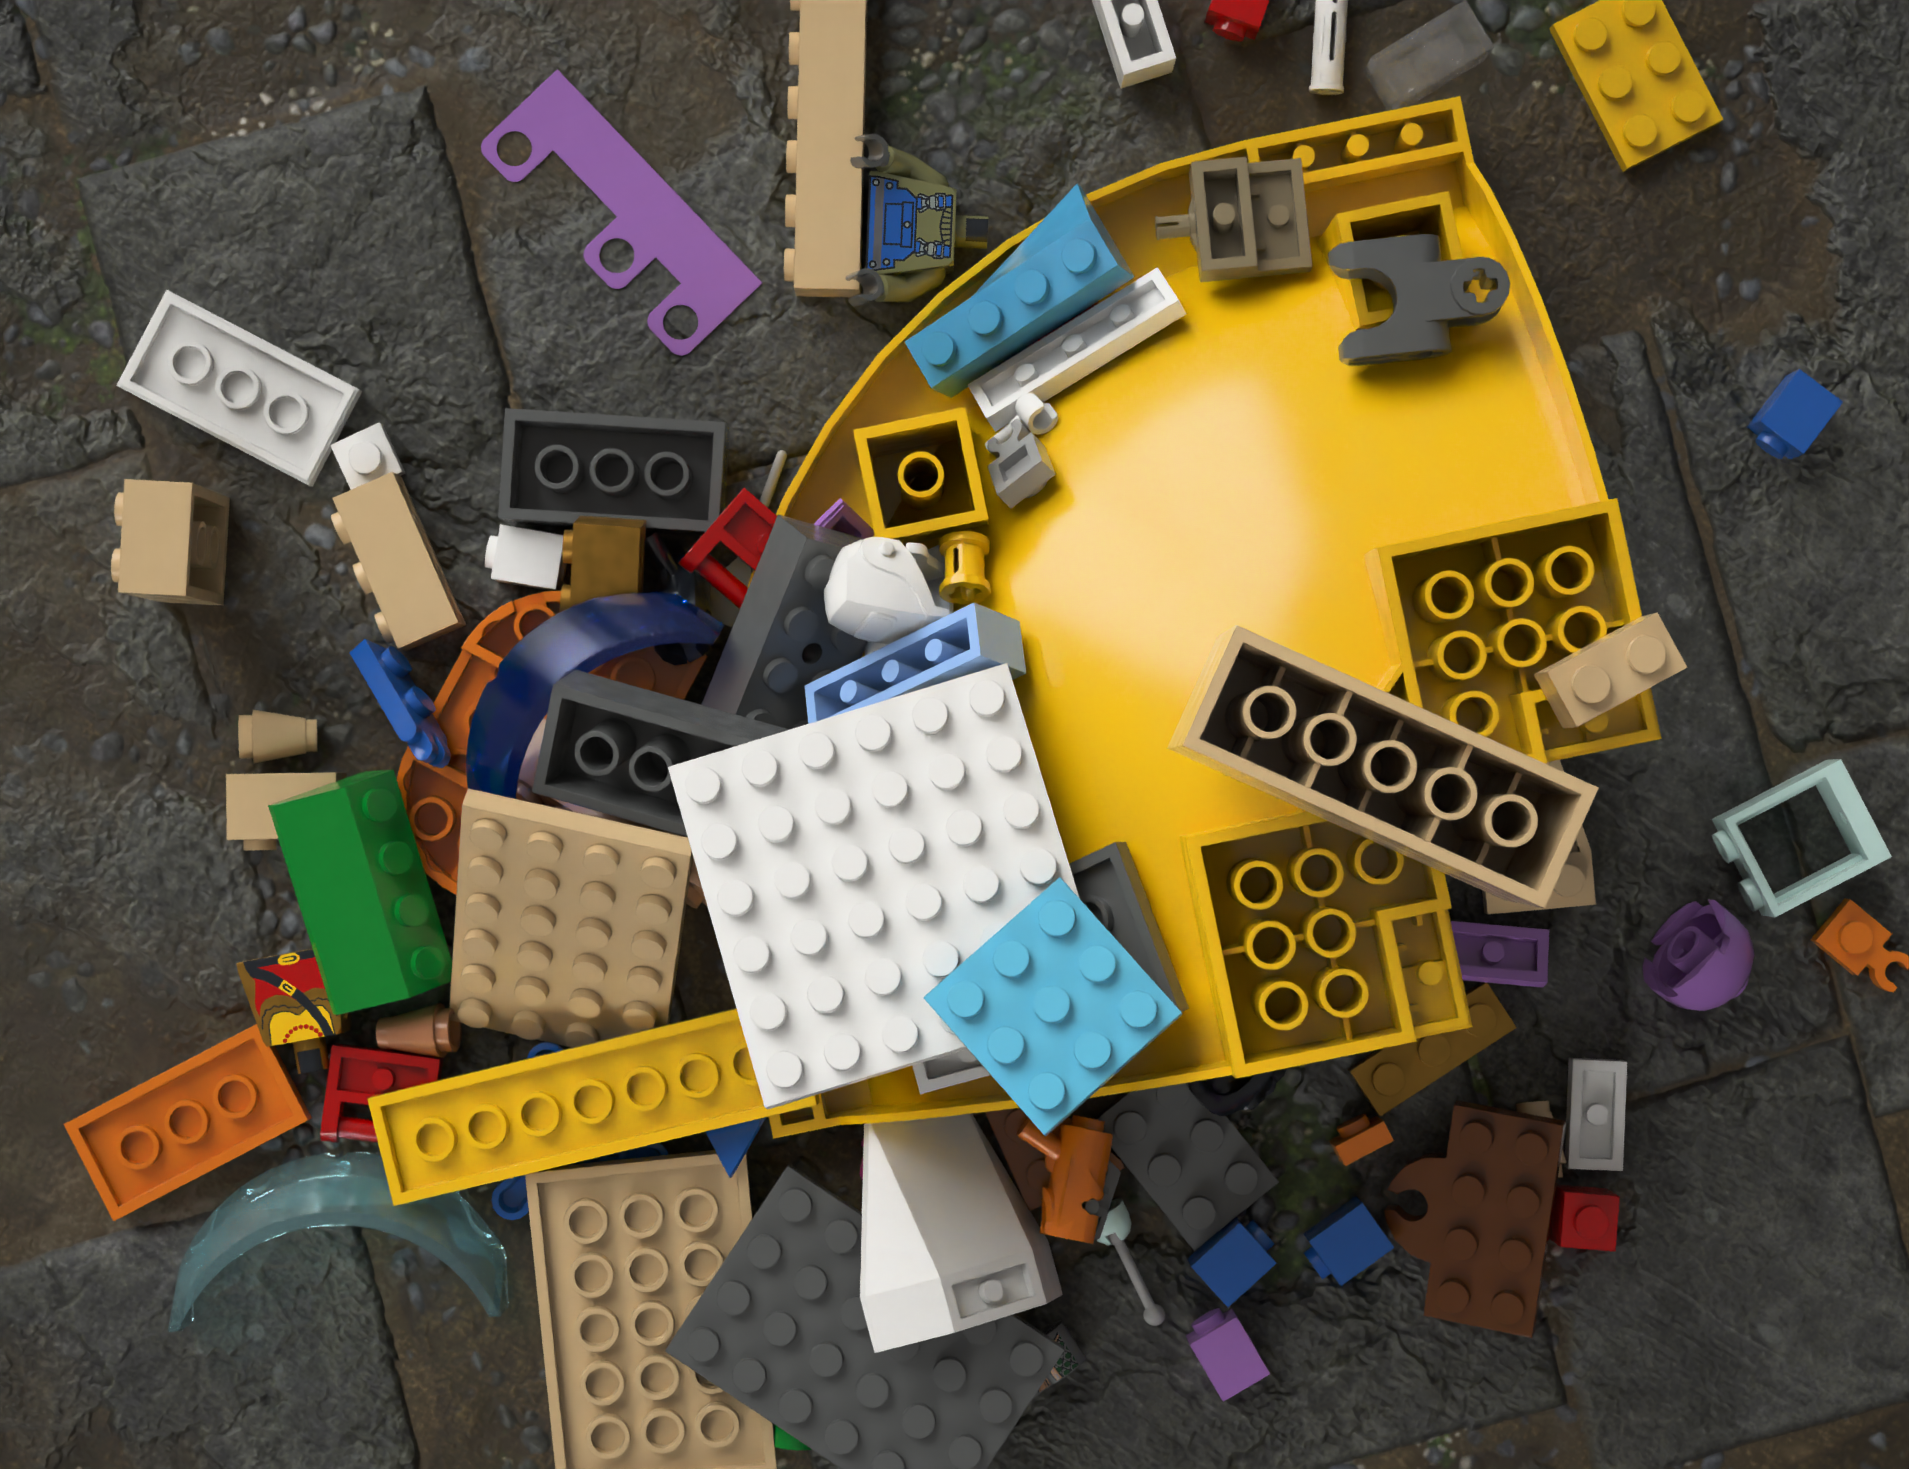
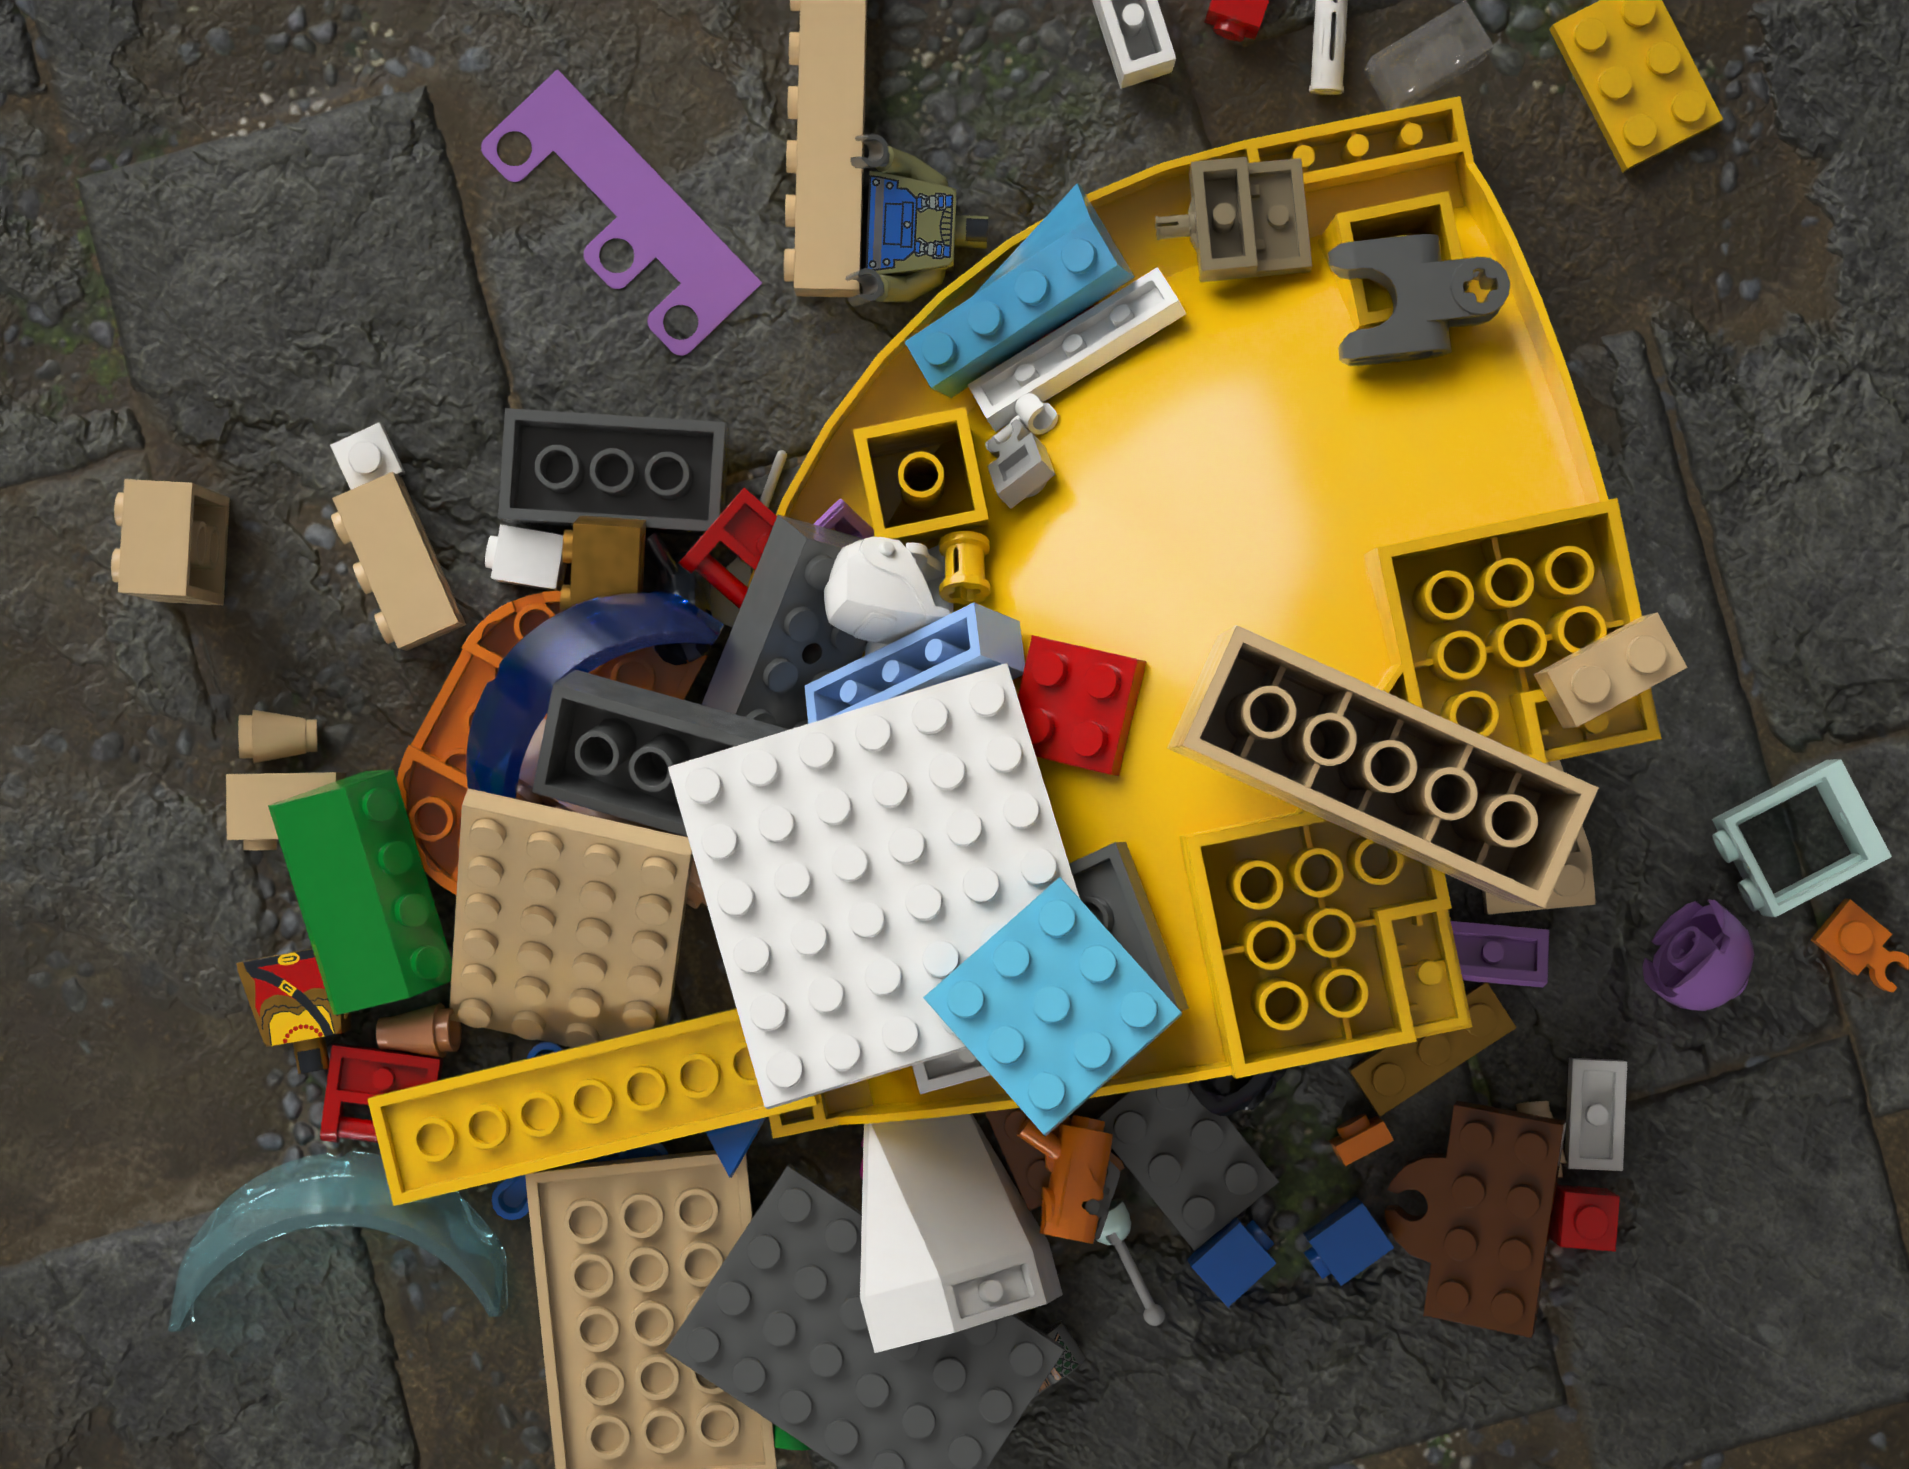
(187, 1121): orange plate -> none
(239, 388): white tile -> none
(403, 703): blue hinge -> none
(1079, 703): none -> red plate
(1226, 1352): medium lavender brick -> none
(1793, 416): blue brick -> none

